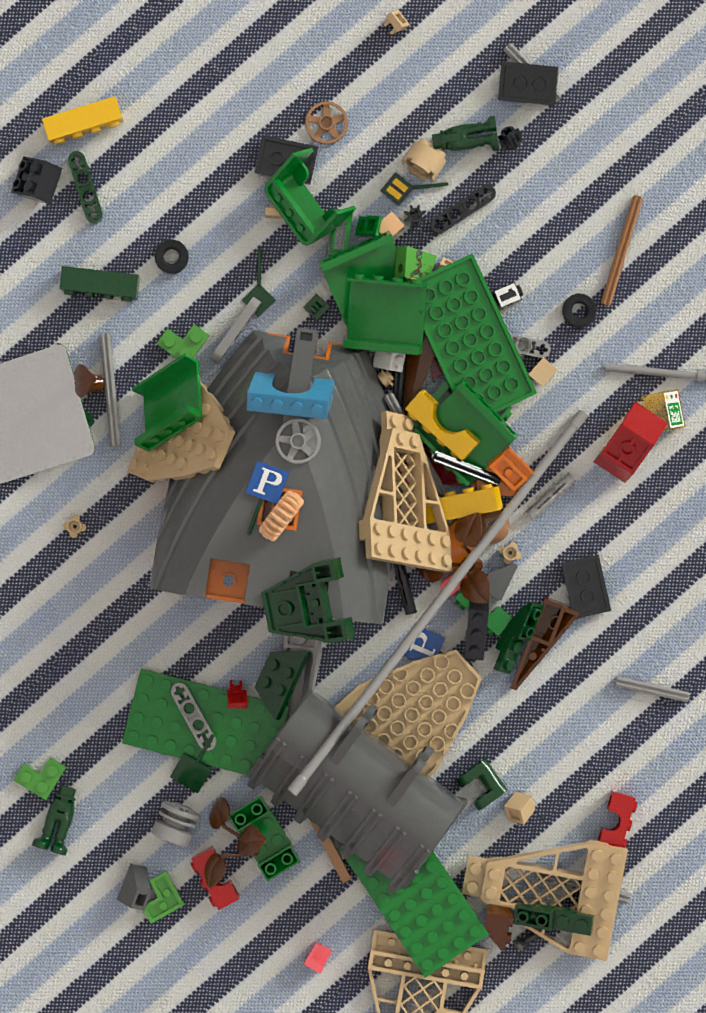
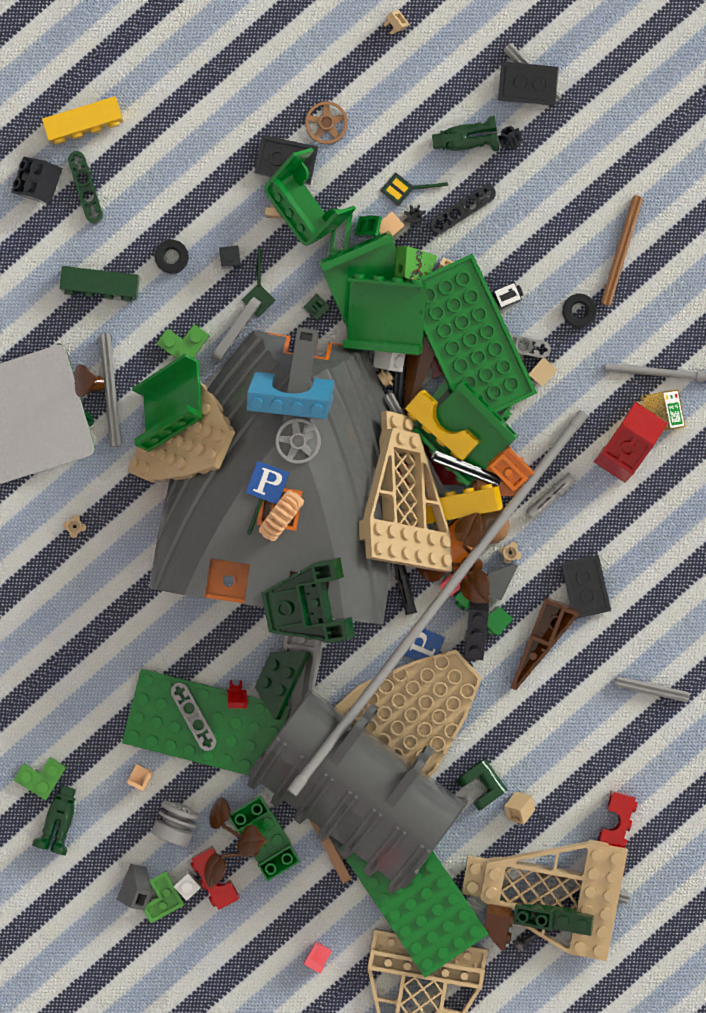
(140, 777): none -> light nougat panel
(187, 885): none -> white brick
(191, 771): dark green piece -> none
(230, 257): none -> black brick
(424, 160): tan brick -> none
(517, 630): dark green slope -> none

